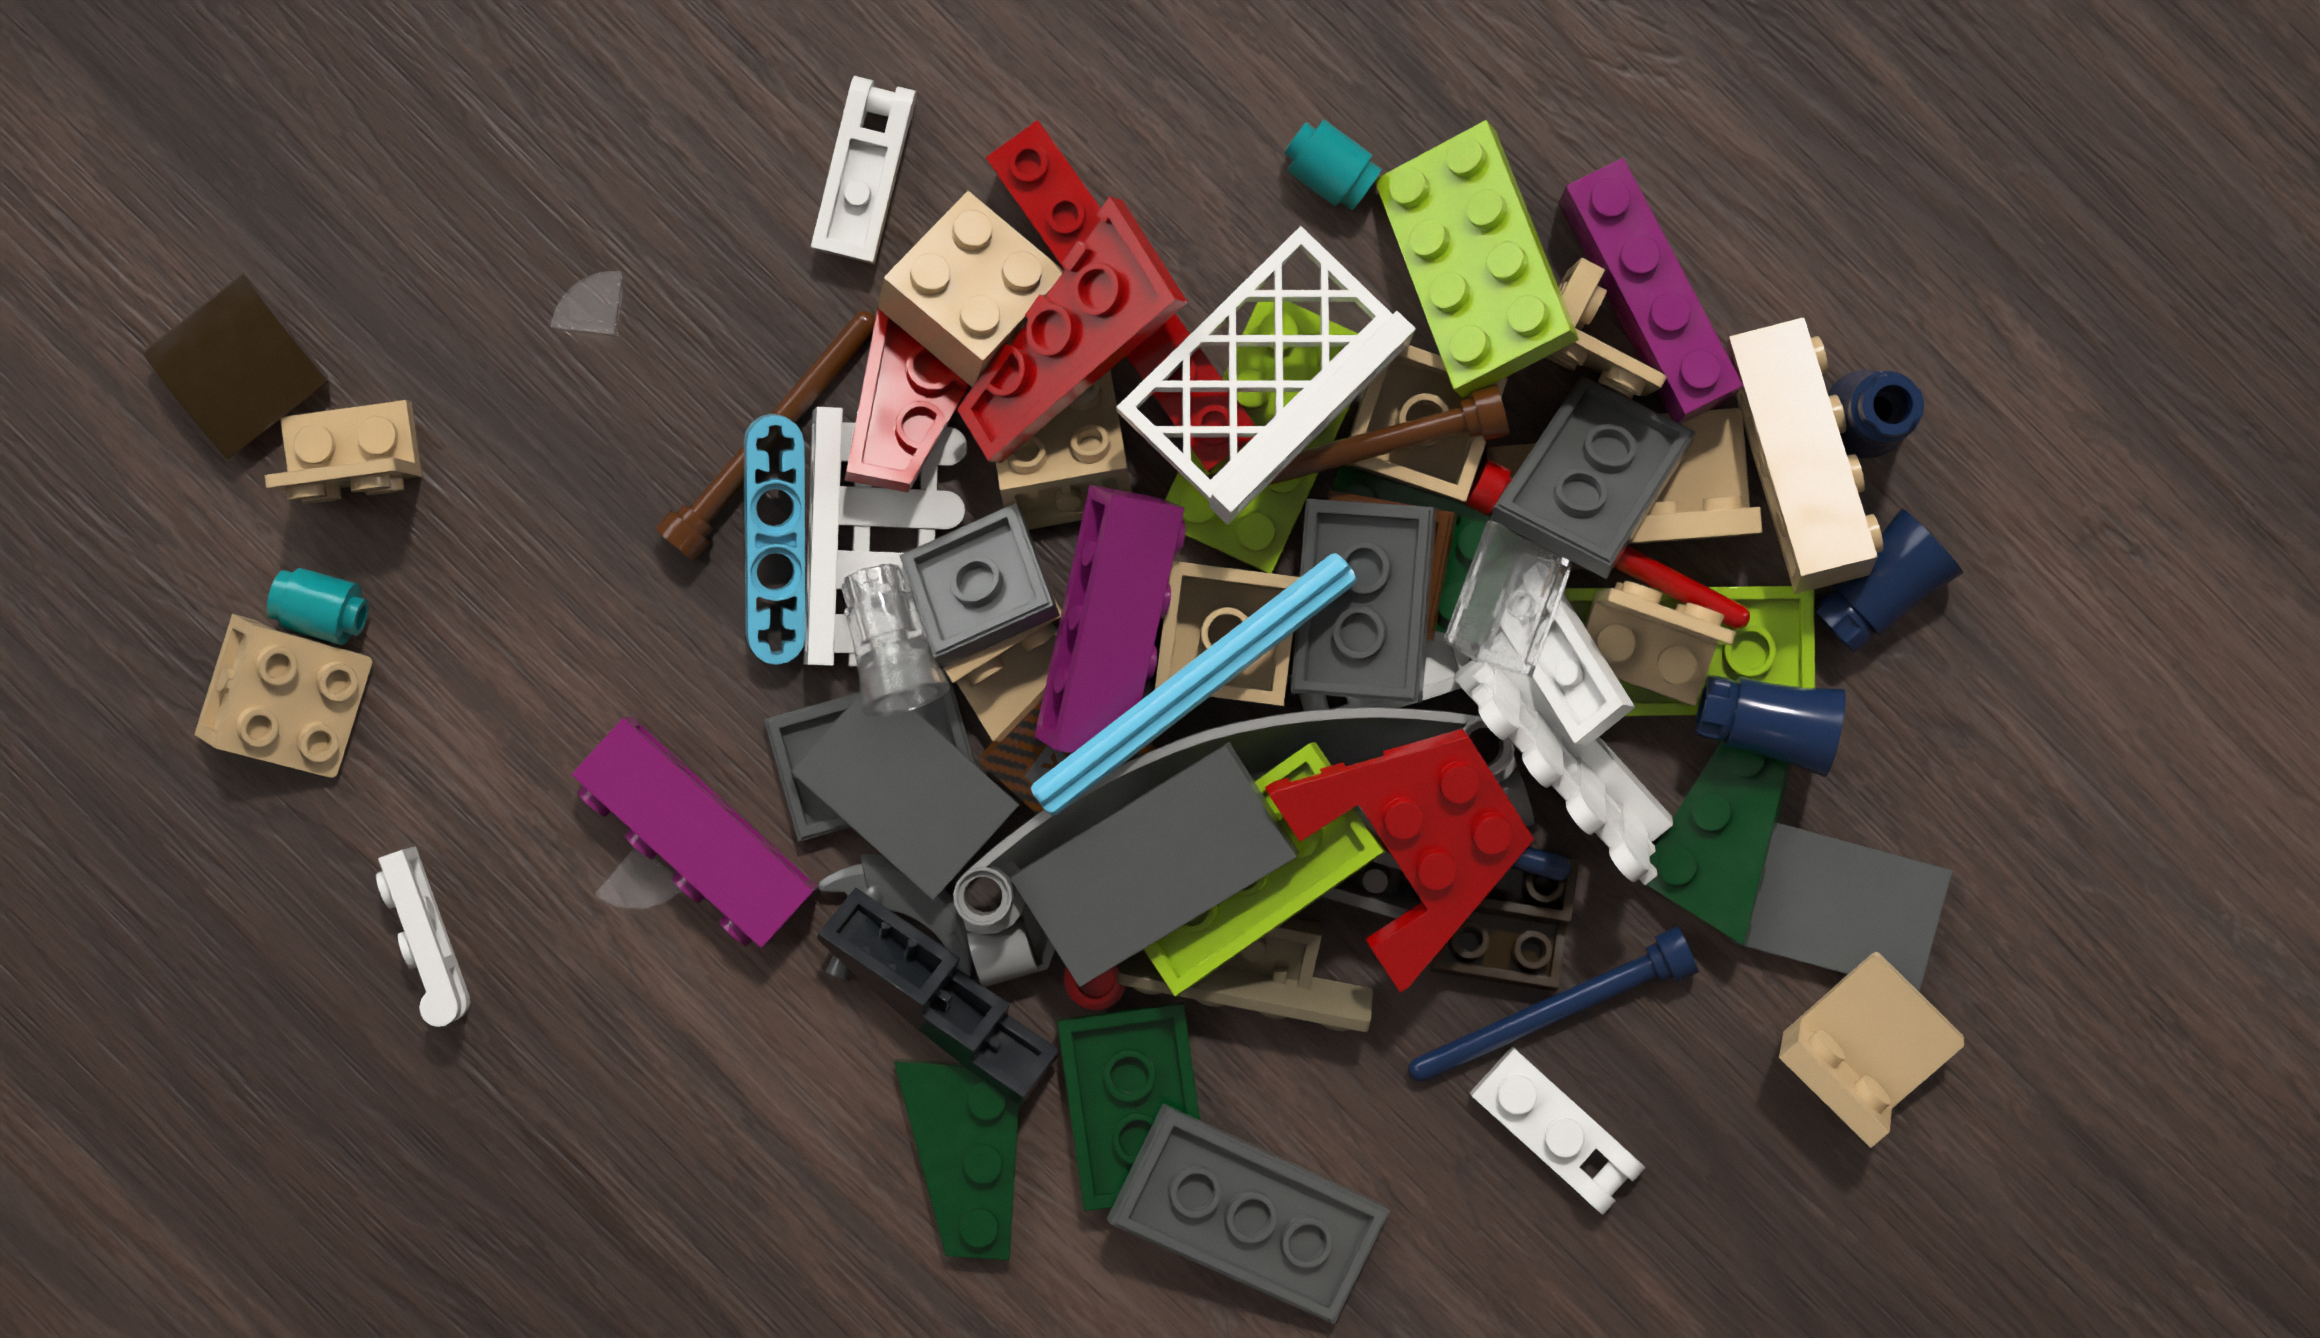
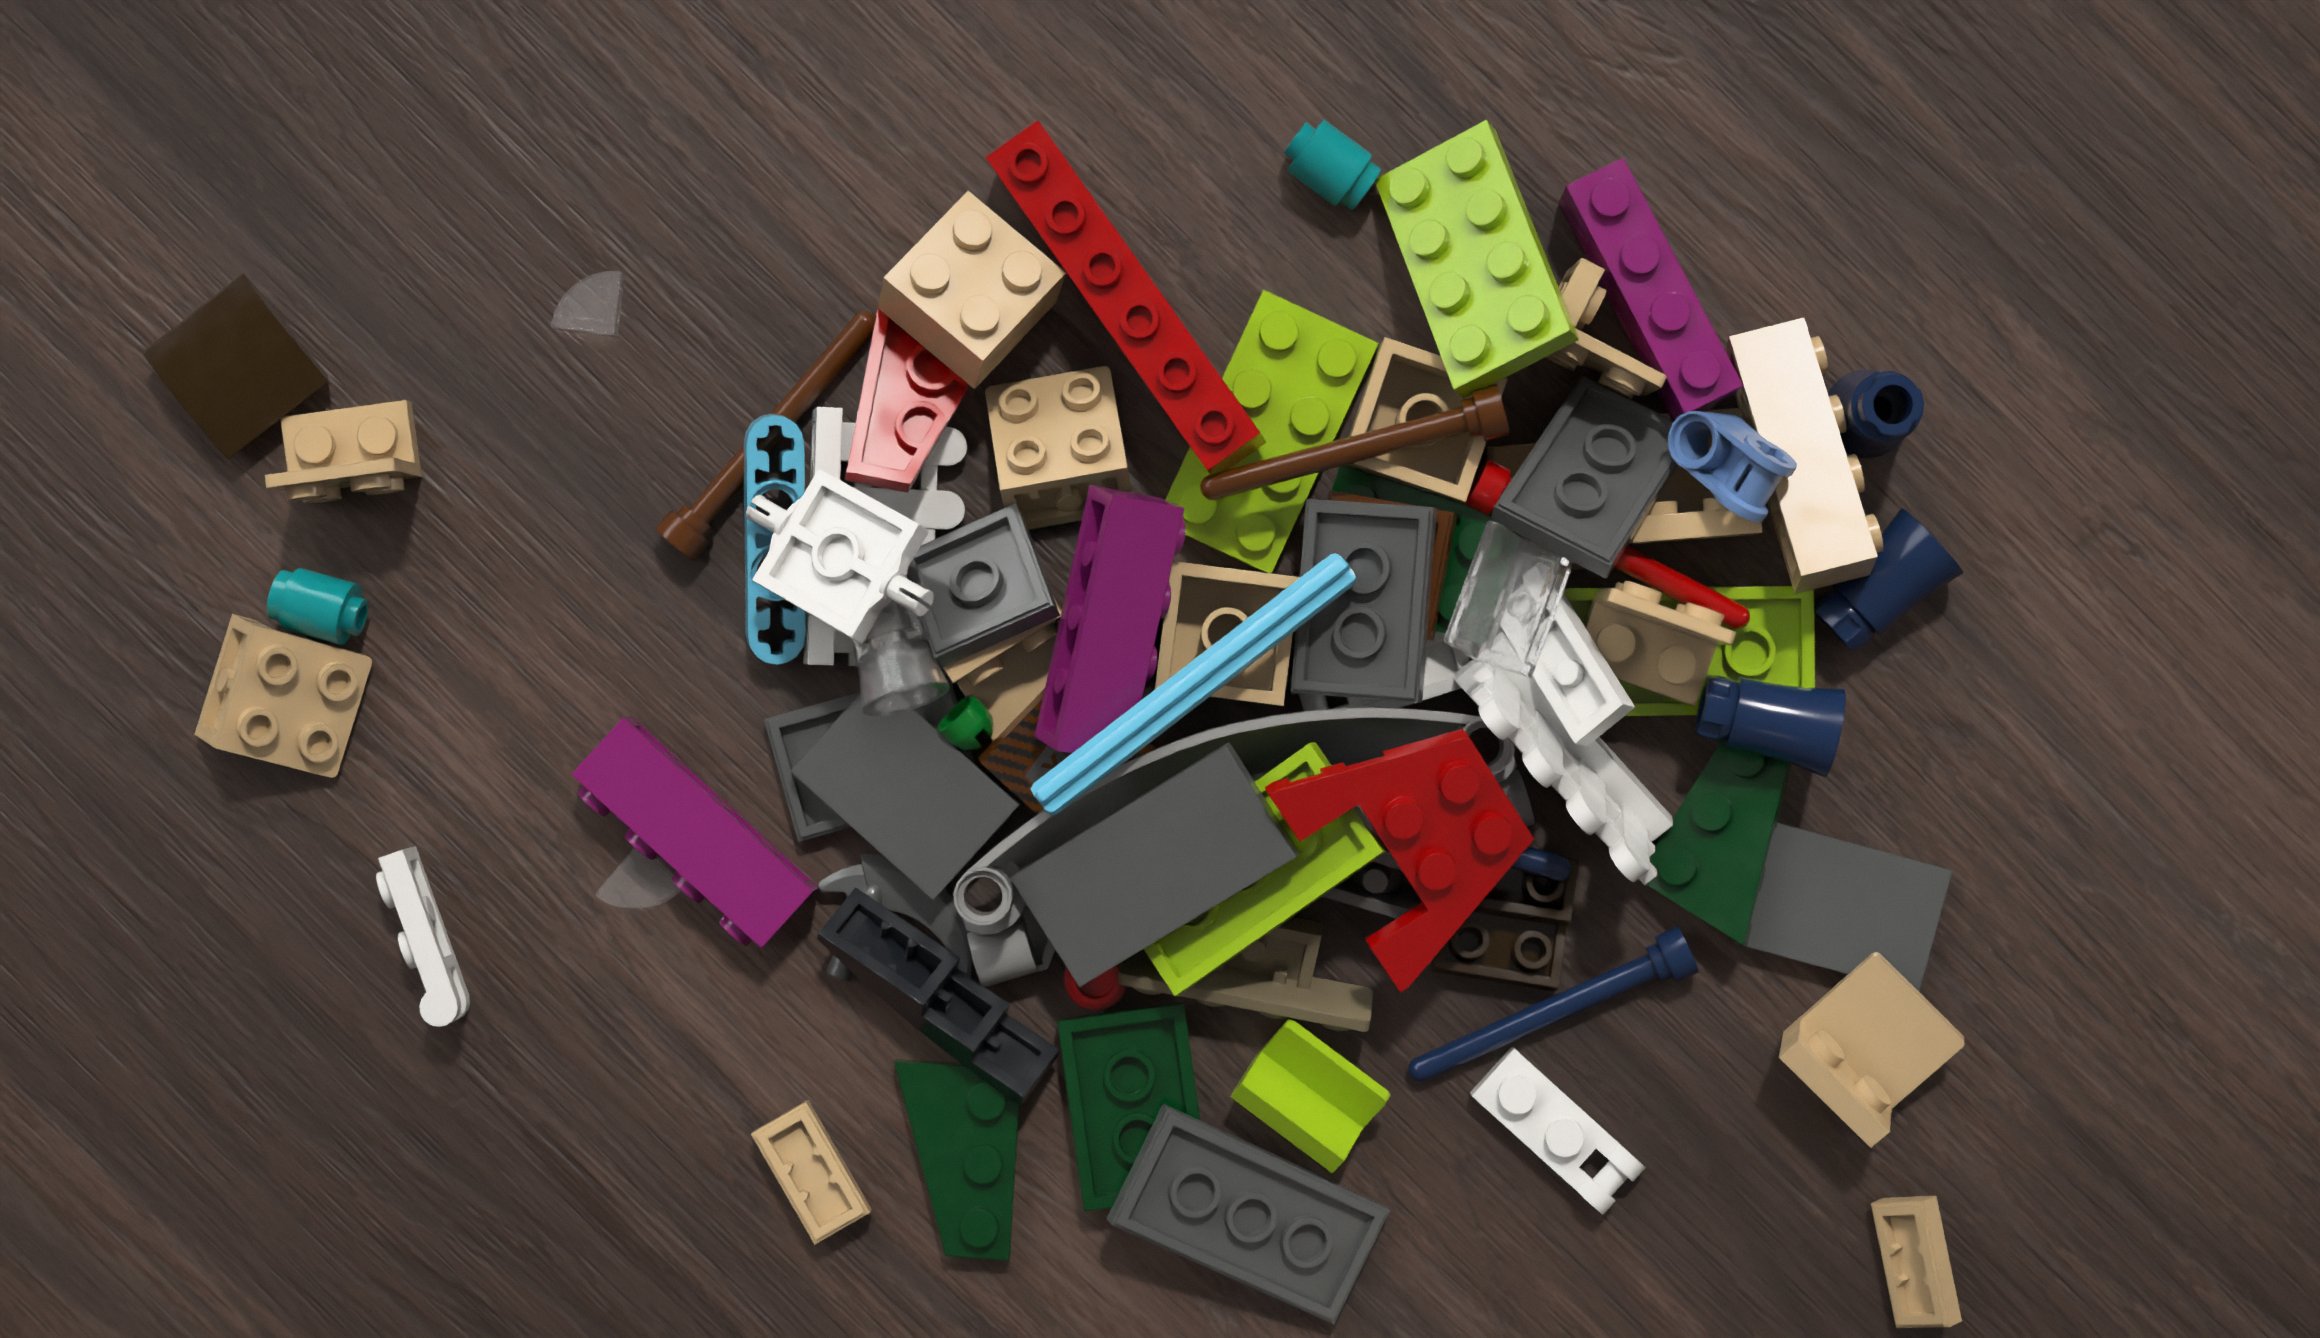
(811, 1172): none -> tan plate
(840, 555): none -> white plate
(863, 172): white plate -> none
(965, 722): none -> green hinge
(1085, 325): red wing -> none
(1307, 413): white fence -> none
(1310, 1094): none -> lime panel
(1739, 467): none -> medium blue piece
(1916, 1262): none -> tan plate

